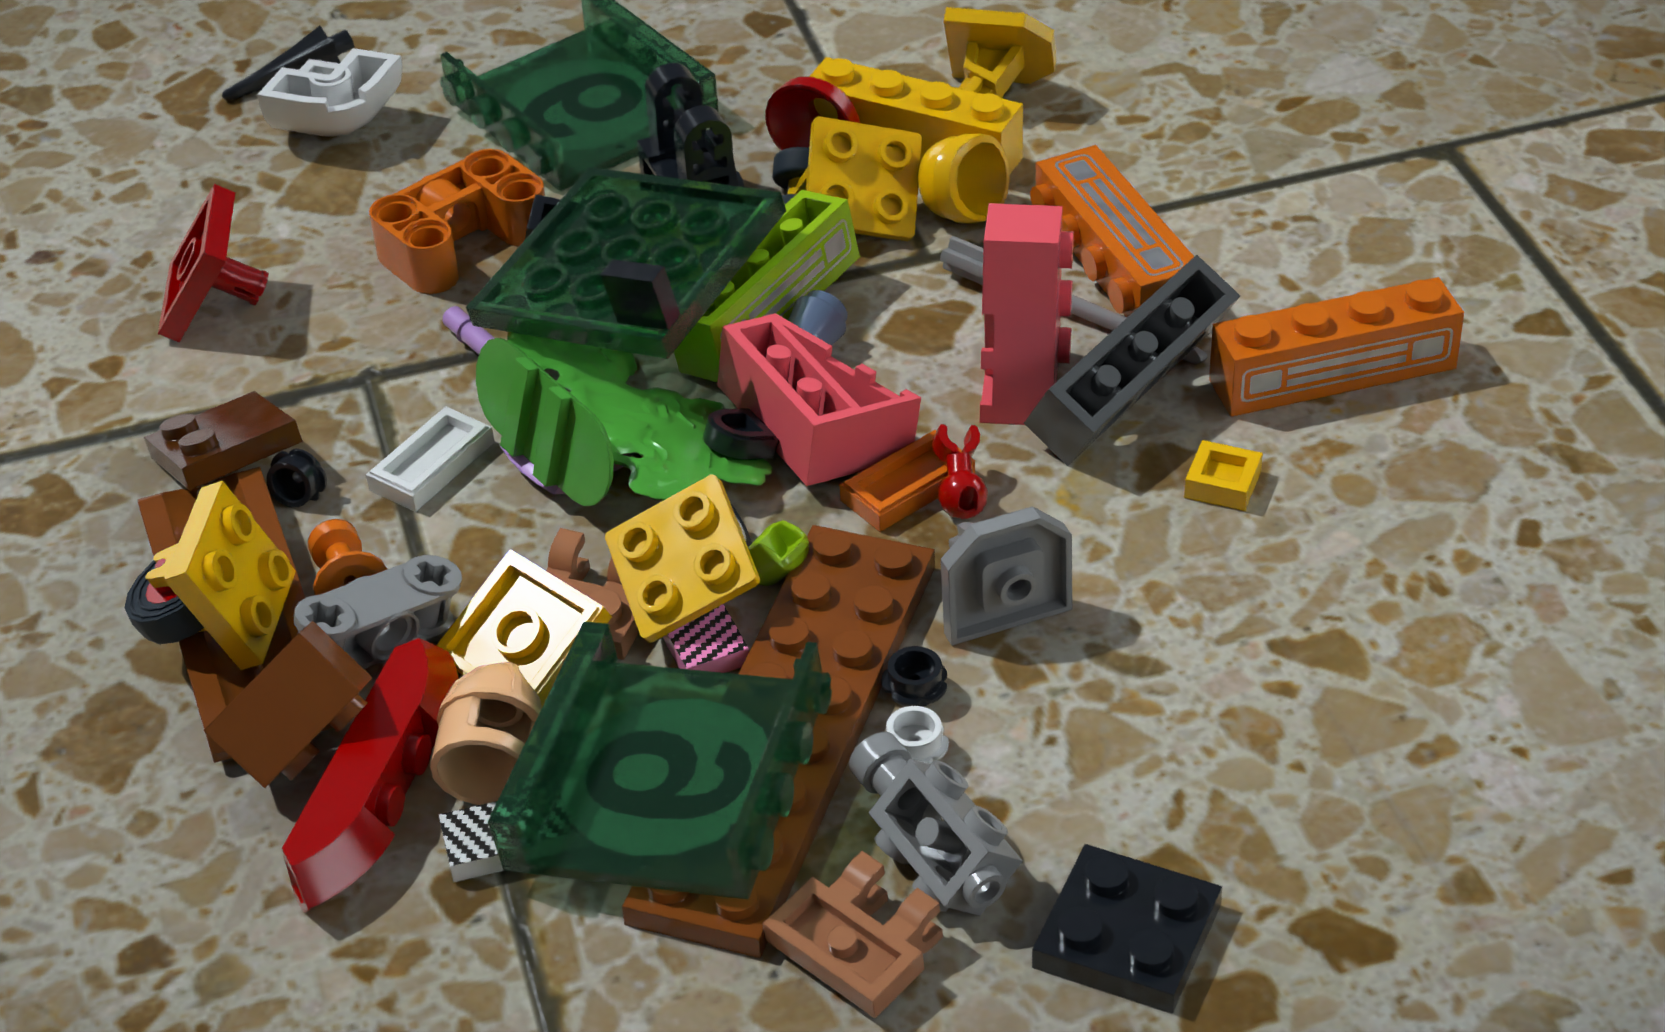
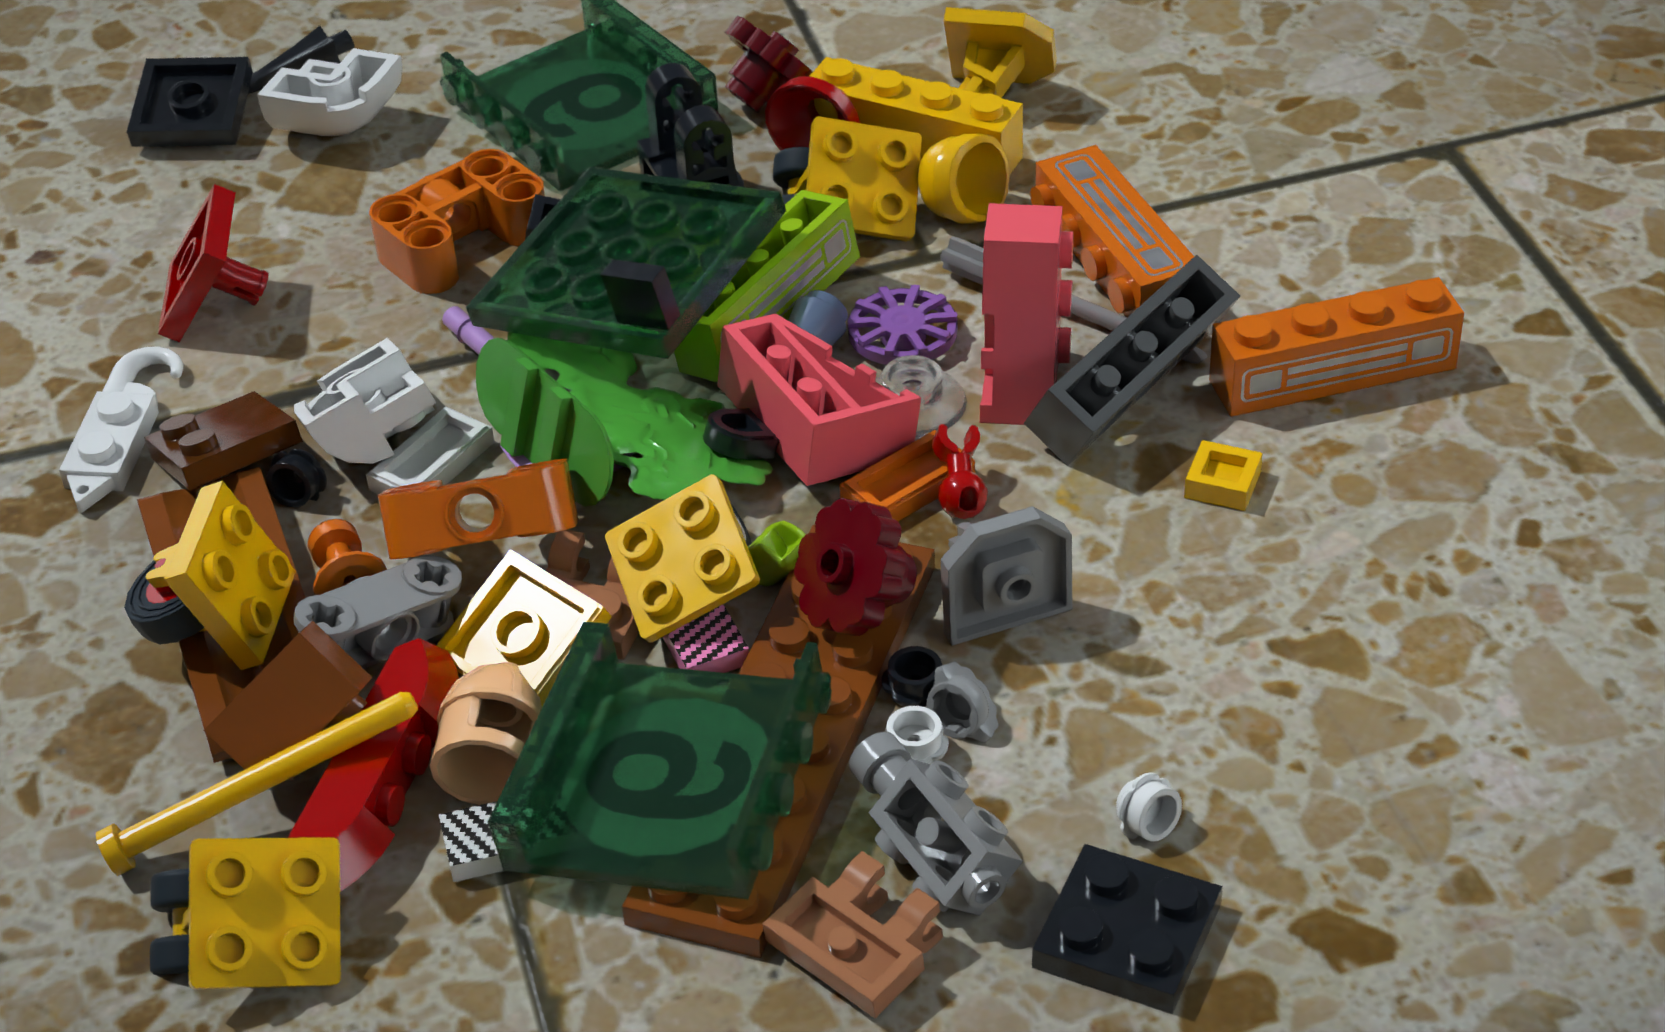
(115, 428): none -> white plate
(121, 846): none -> yellow bar
(190, 102): none -> black plate
(252, 914): none -> yellow plate
(366, 405): none -> white brick
(525, 504): none -> orange beam
(764, 64): none -> dark red plant
(853, 567): none -> dark red plant
(902, 325): none -> medium lavender wheel
(940, 393): none -> clear piece
(964, 702): none -> light grey piece
(1148, 807): none -> white plate

